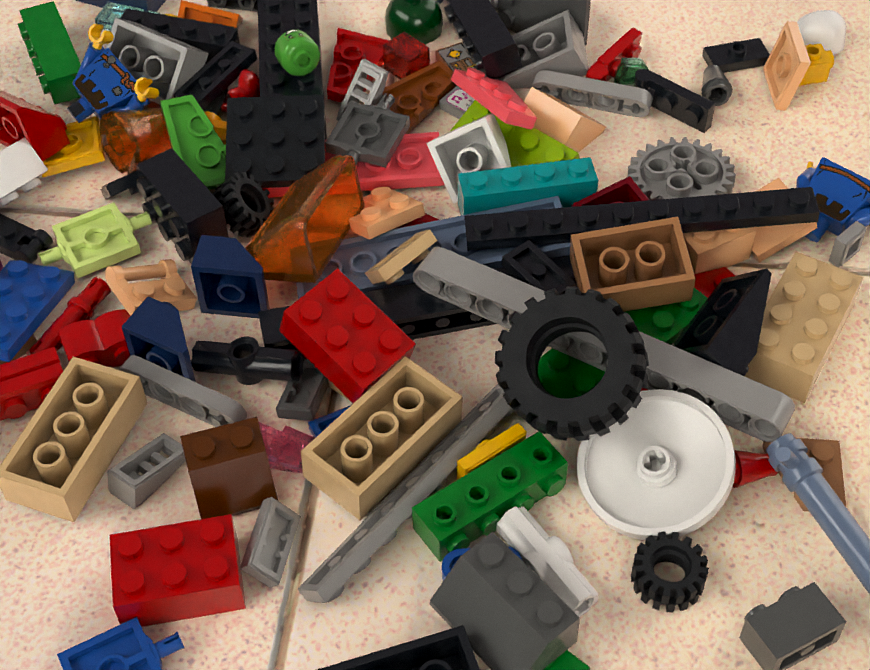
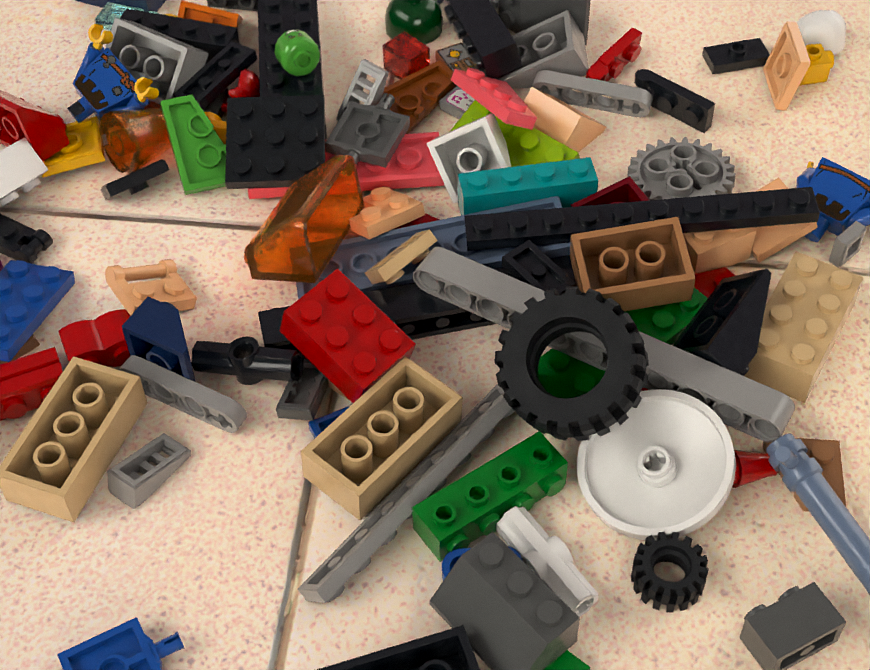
(52, 51): green brick -> none
(78, 309): red pin -> none
(96, 239): yellowish green plate -> none
(176, 571): red brick -> none
(179, 202): black brick -> none
(228, 278): dark blue slope -> none
(229, 468): reddish brown slope -> none
(244, 203): black tyre -> none
(270, 542): light grey plate -> none
(284, 447): clear pink slope -> none
(348, 53): red wing -> none
(490, 449): yellow plate -> none
(627, 69): clear green tile -> none
(716, 85): dark grey cone -> none

